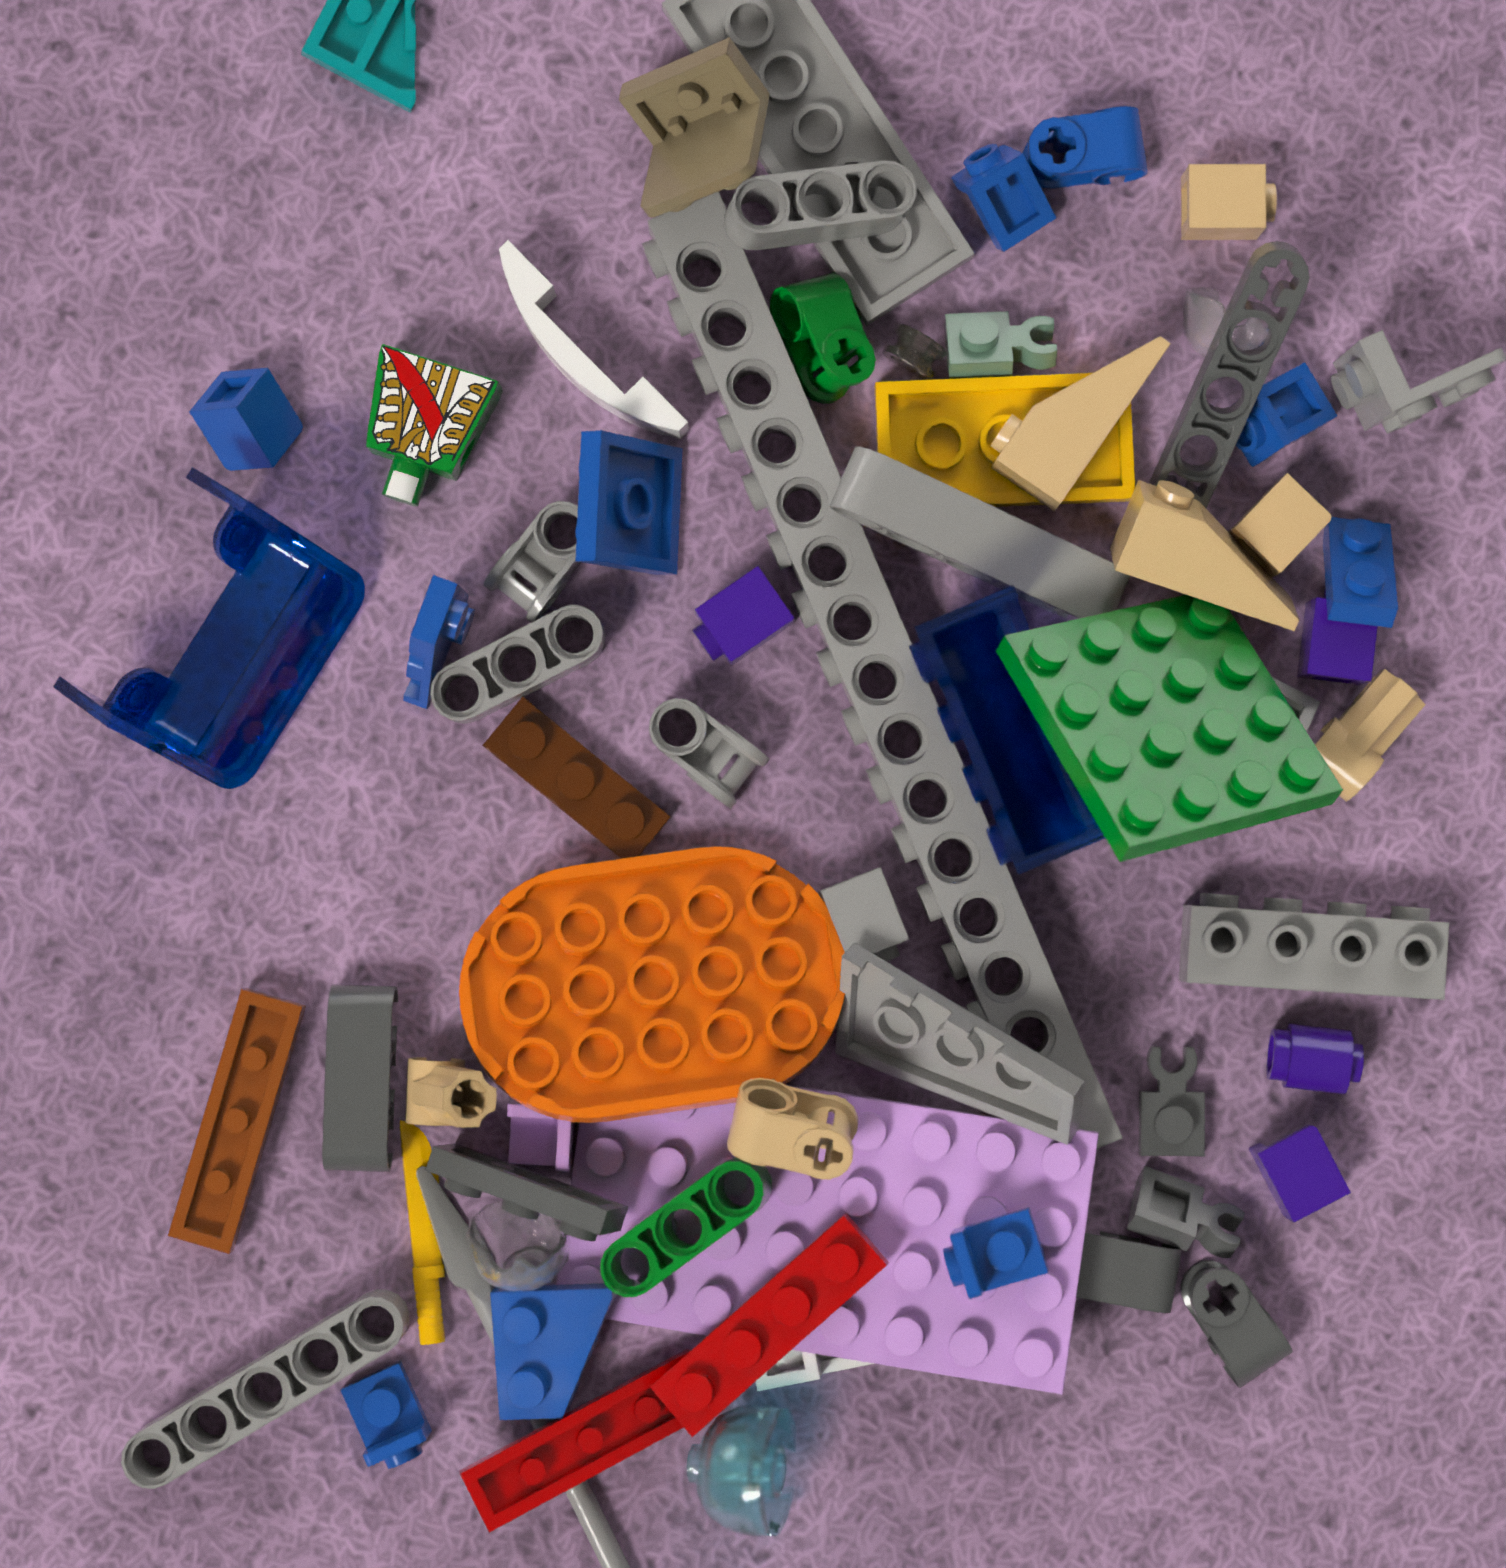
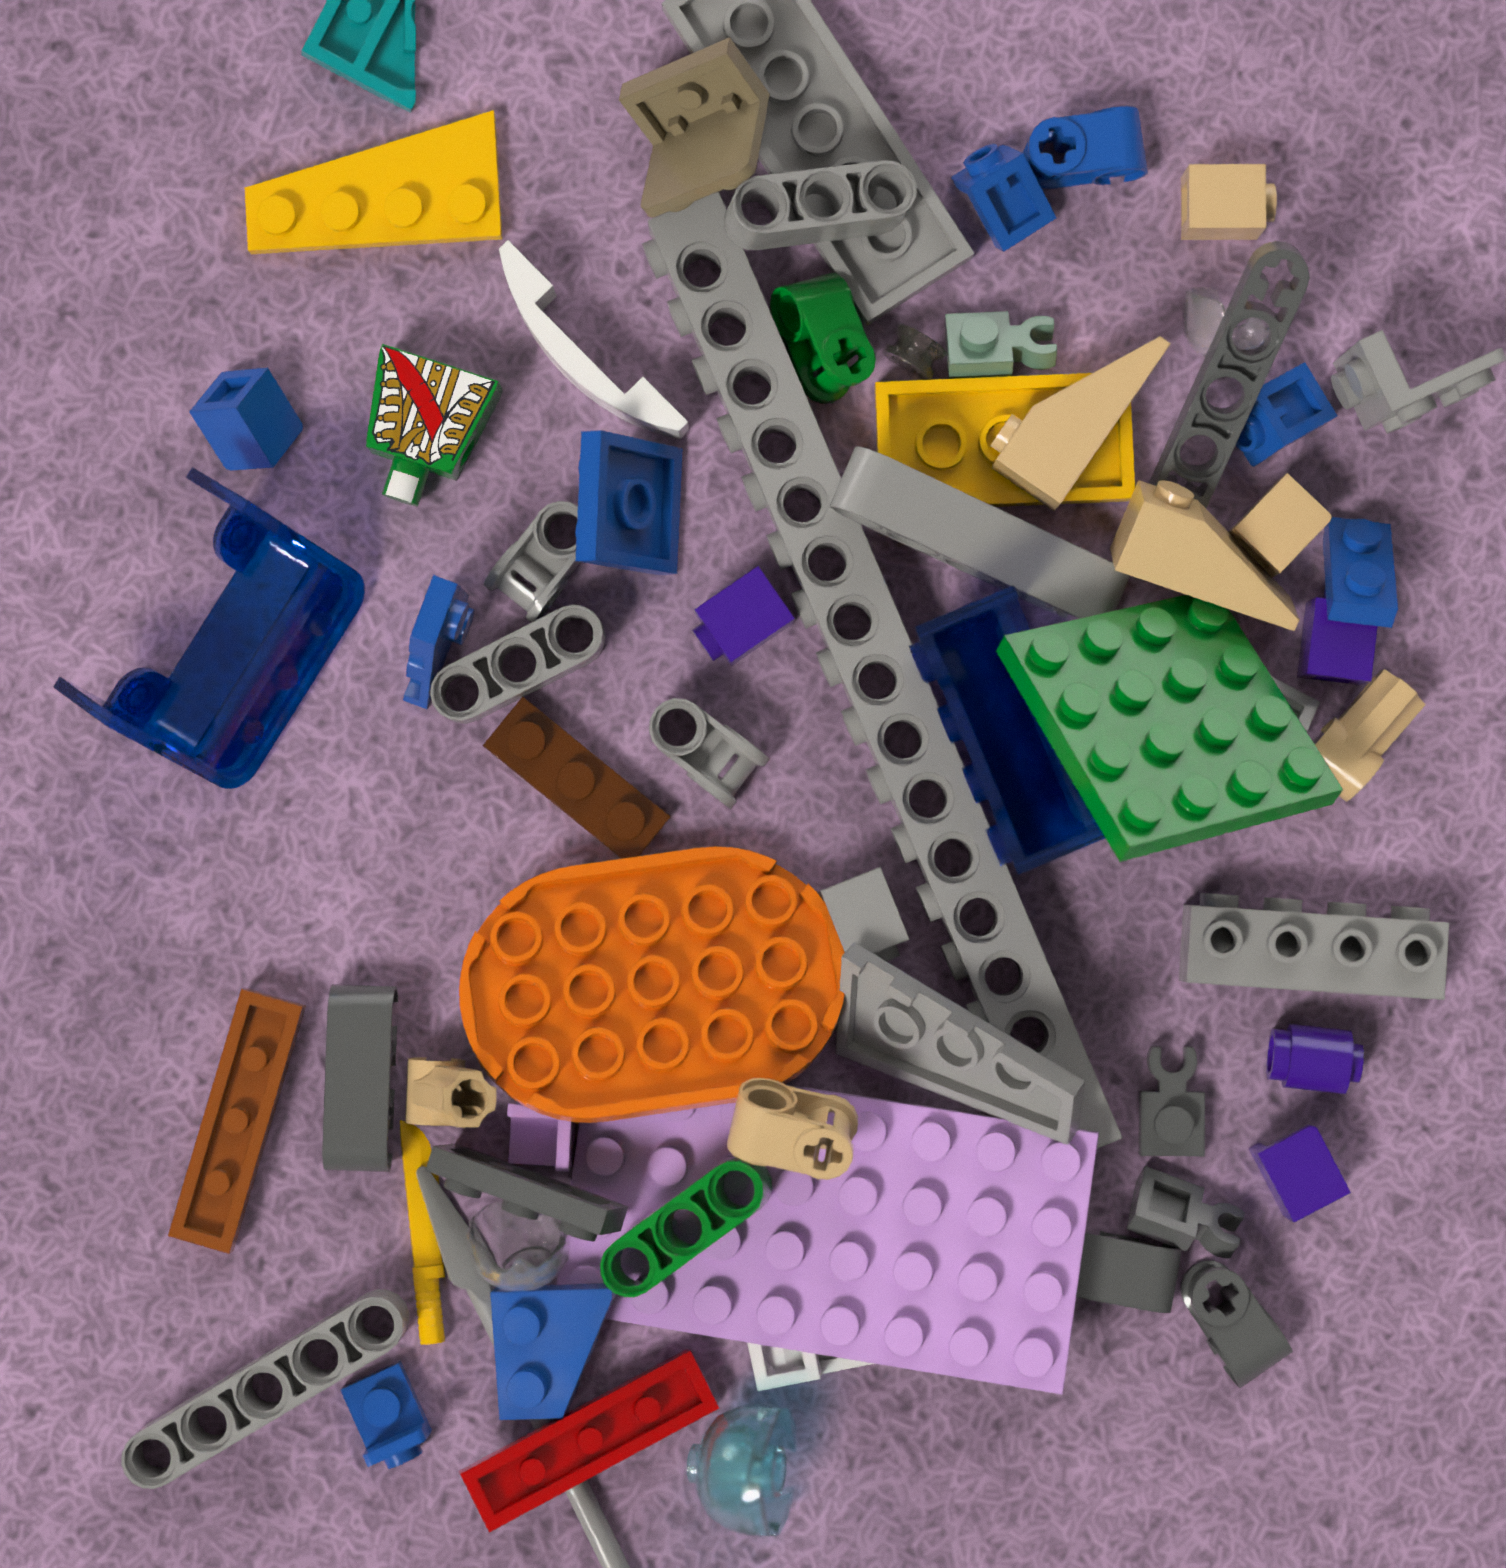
(394, 194): none -> yellow wing
(769, 1325): red plate -> none
(995, 1253): blue bracket -> none

